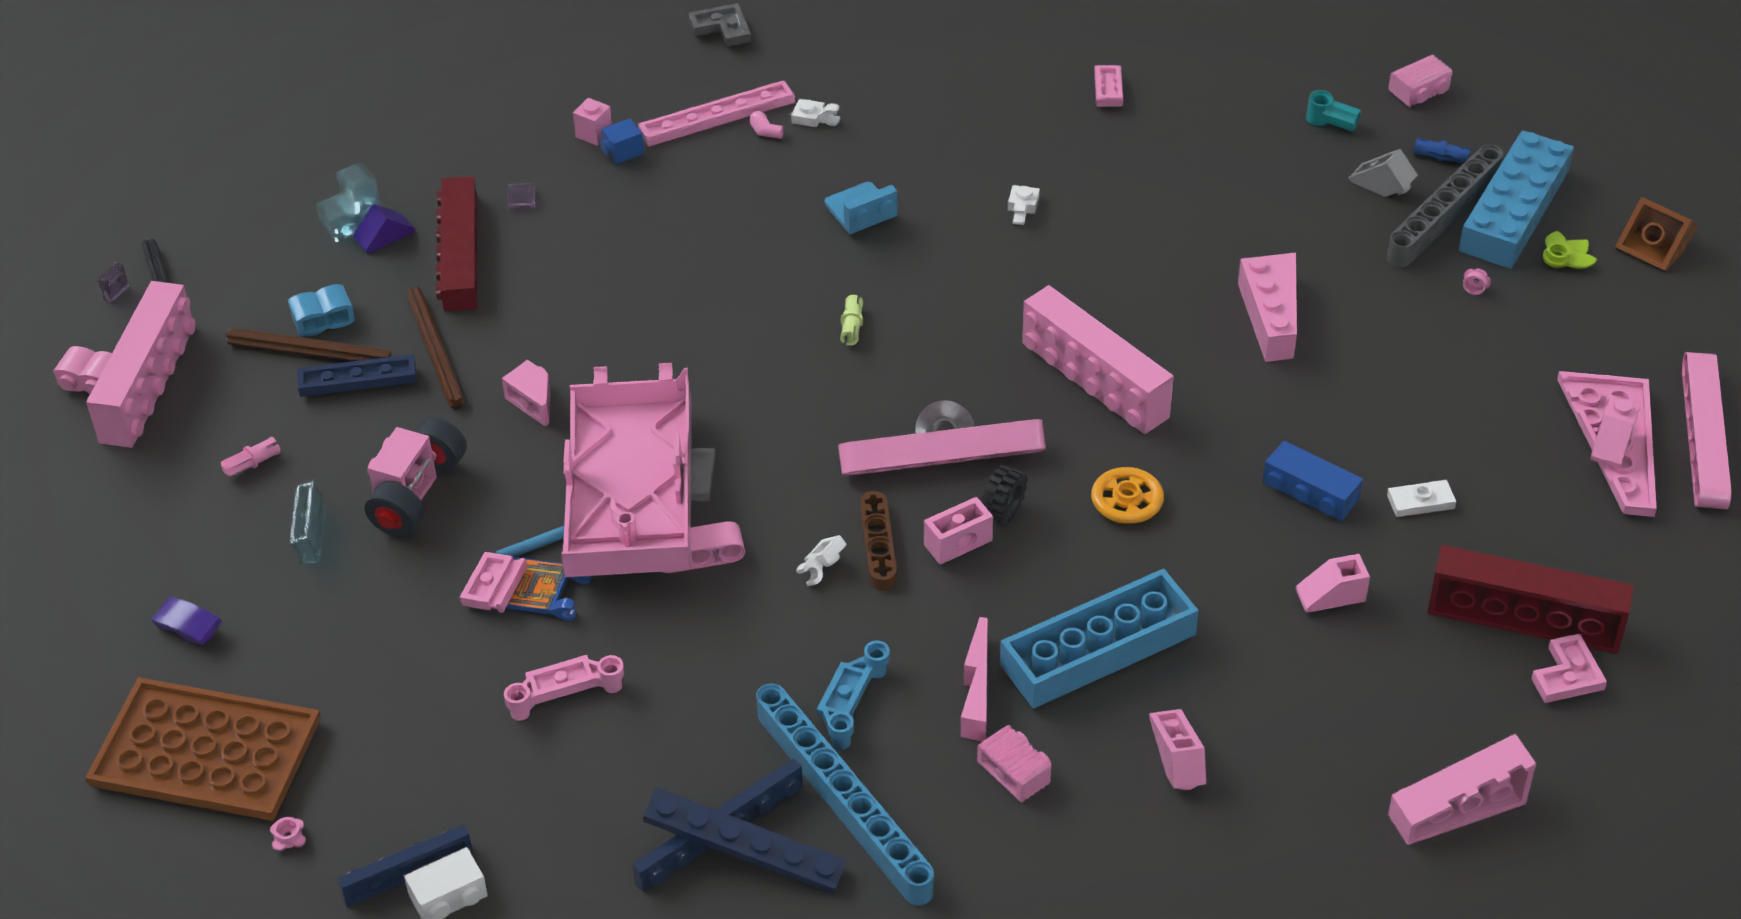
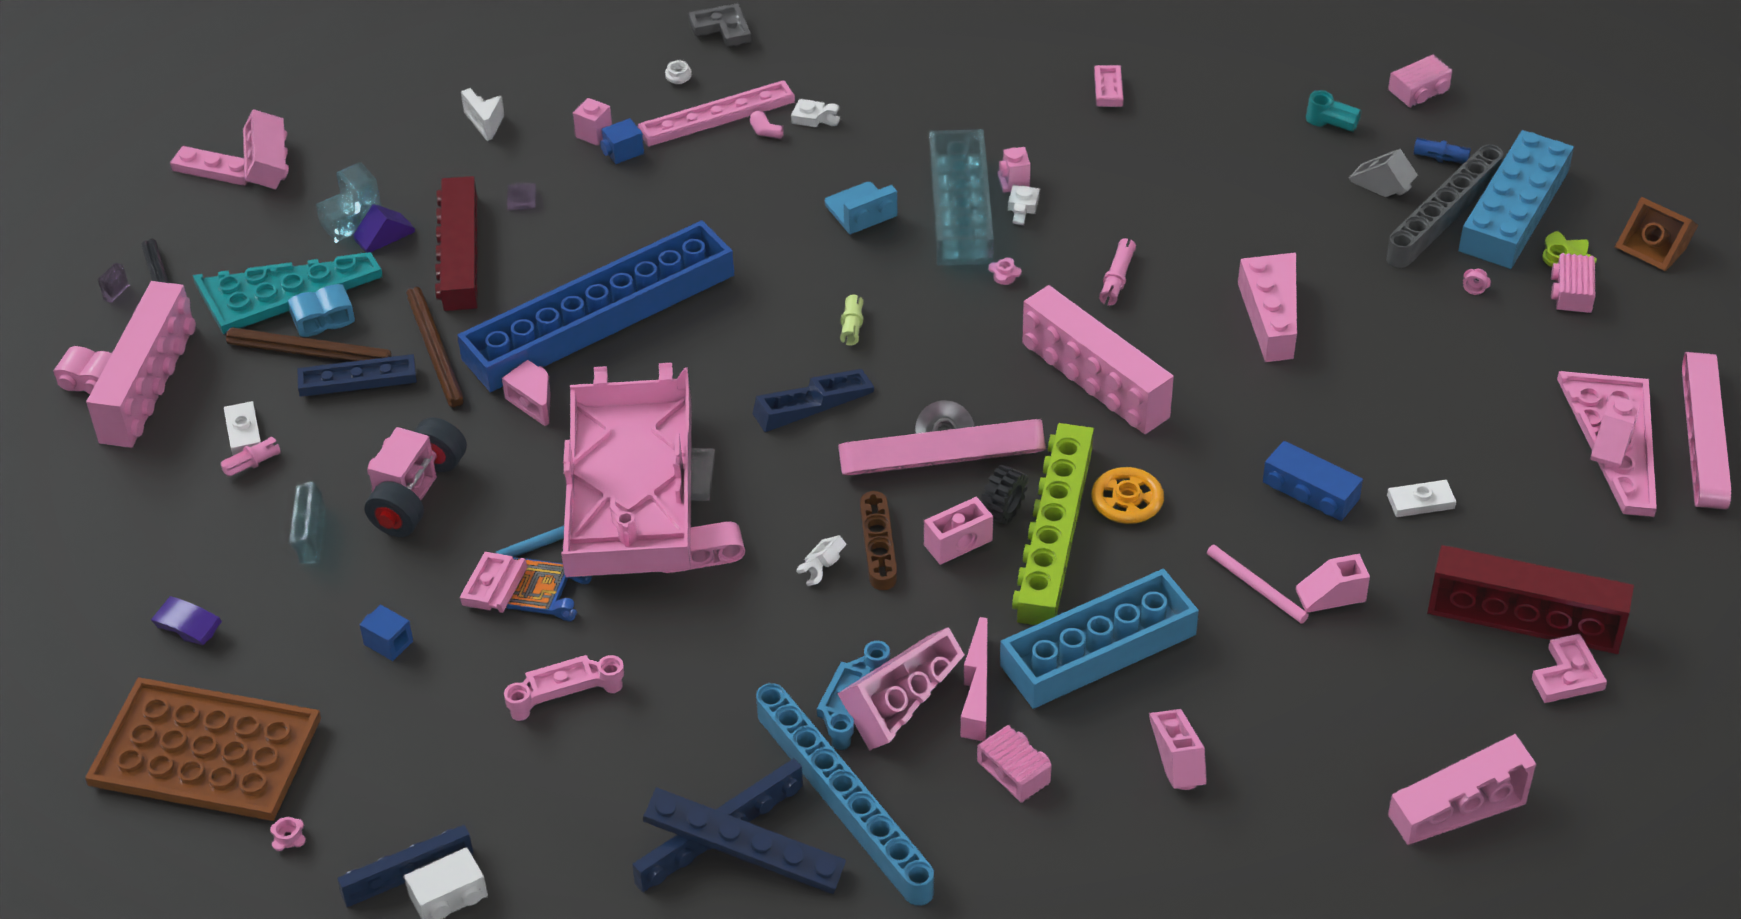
(209, 165): none -> bright pink plate
(242, 426): none -> white plate
(265, 149): none -> bright pink brick
(265, 290): none -> teal wing
(386, 632): none -> blue brick
(483, 114): none -> white slope
(597, 304): none -> blue brick
(678, 72): none -> white plate
(822, 394): none -> dark blue slope
(894, 690): none -> bright pink wedge
(960, 197): none -> clear light blue brick
(1004, 271): none -> bright pink plate
(1014, 169): none -> bright pink brick
(1055, 524): none -> lime brick
(1115, 278): none -> bright pink pin
(1257, 584): none -> bright pink bar
(1574, 283): none -> bright pink brick

